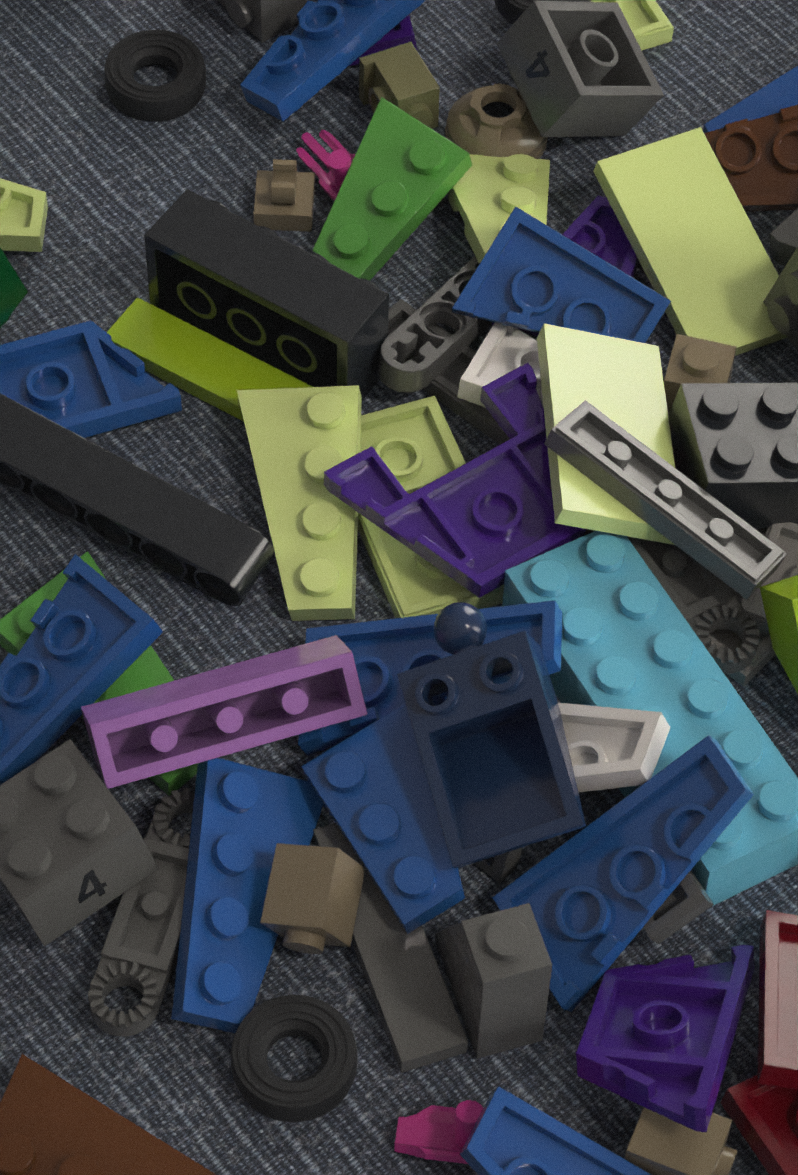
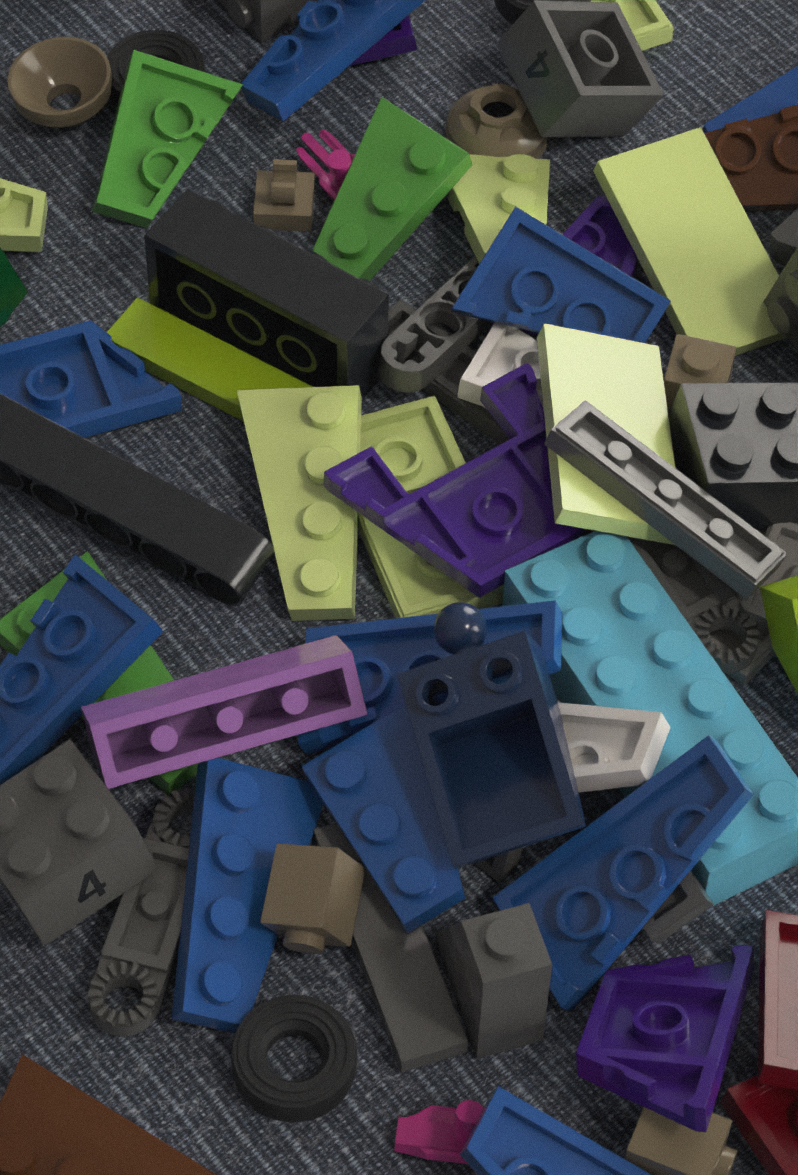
(55, 69): none -> dark tan piece
(156, 134): none -> bright green wing
(401, 79): olive brick -> none

